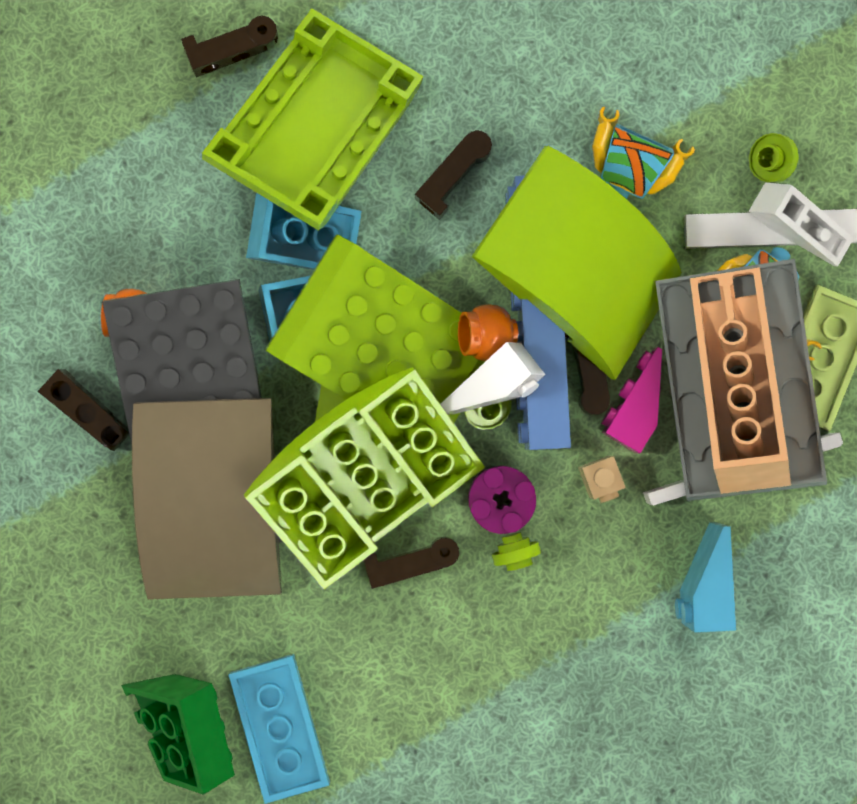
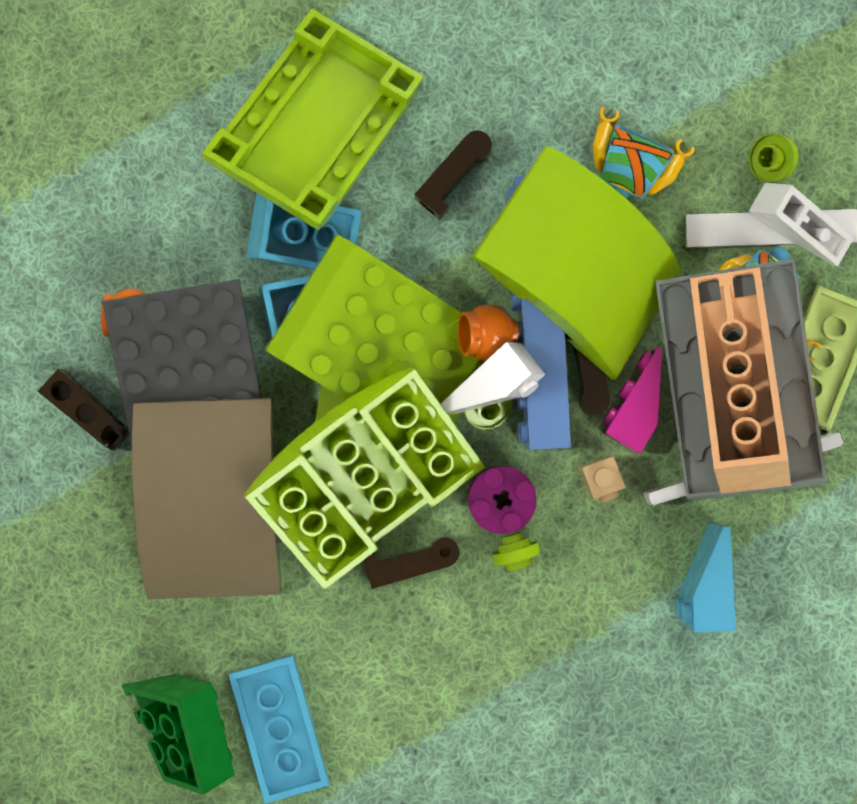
(231, 46): dark brown leg -> none

